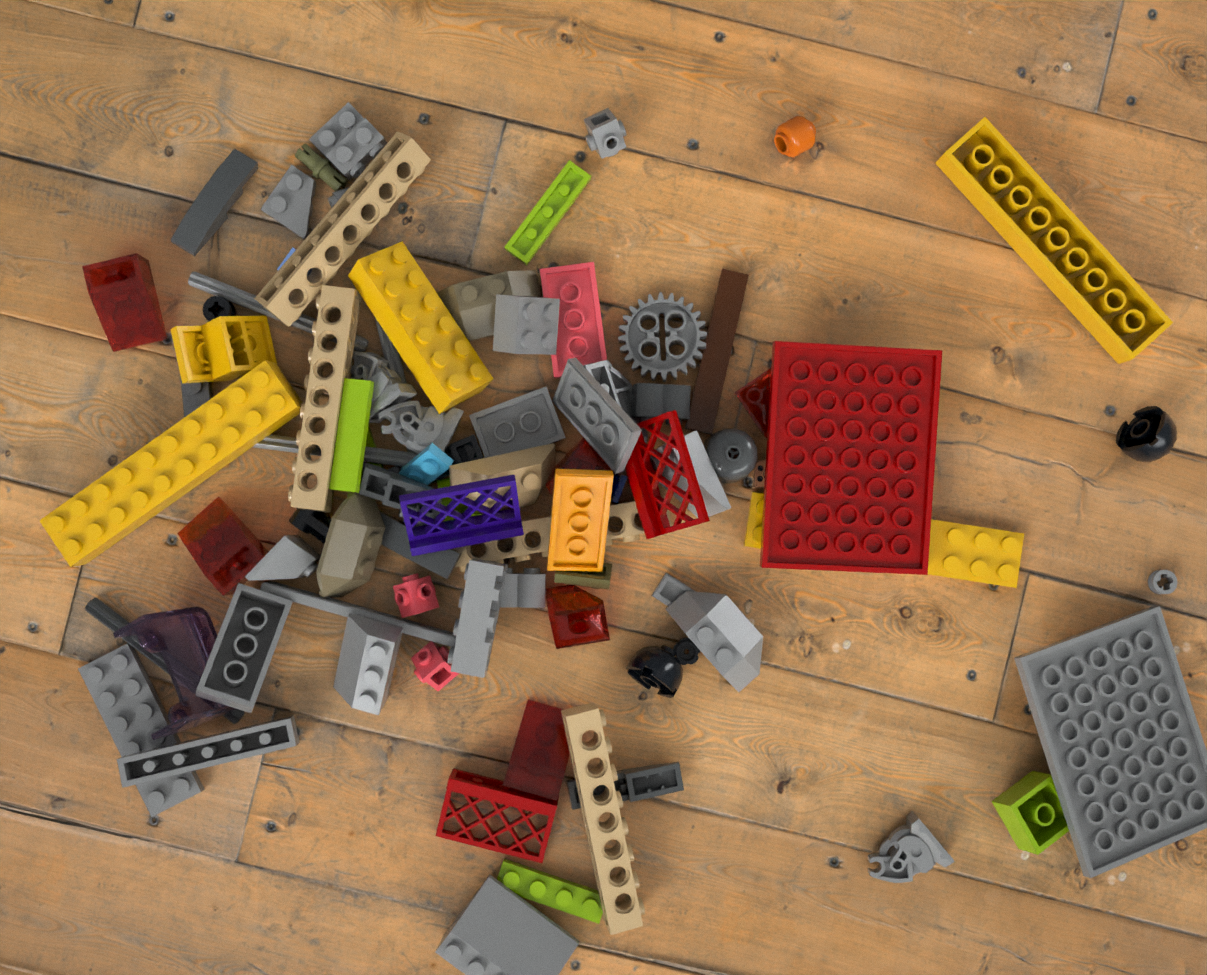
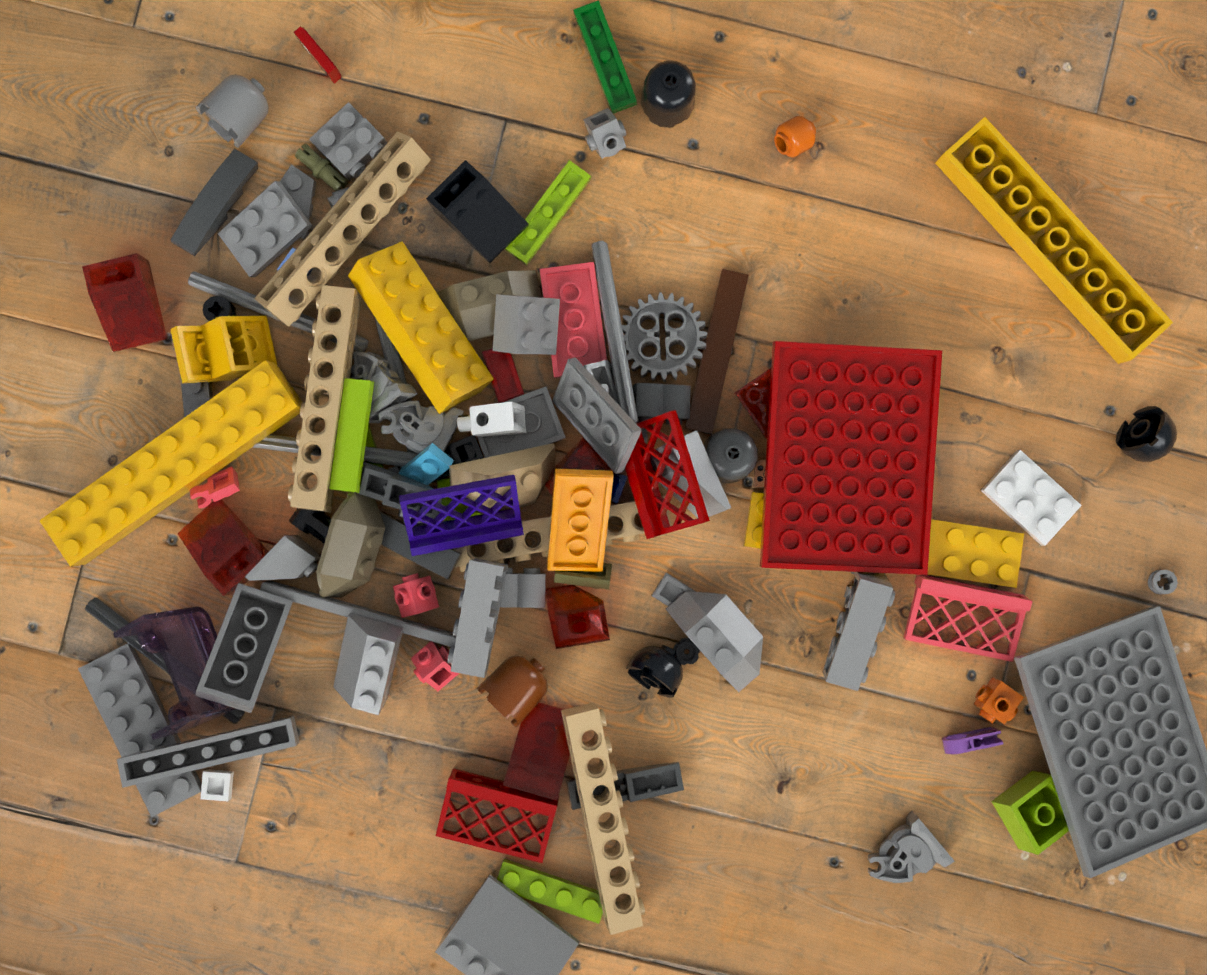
(217, 785): none -> white plate
(218, 487): none -> coral plate
(235, 108): none -> light grey cylinder
(265, 229): none -> light grey plate
(317, 54): none -> red tile
(477, 211): none -> black slope
(503, 370): none -> red tile
(504, 419): none -> white torso
(515, 687): none -> dark orange cylinder
(605, 57): none -> green plate
(614, 329): none -> light grey axle
(665, 101): none -> black cylinder
(858, 629): none -> light grey wedge
(971, 740): none -> medium lavender piece
(978, 597): none -> coral fence
(997, 701): none -> orange brick
(1031, 497): none -> white plate

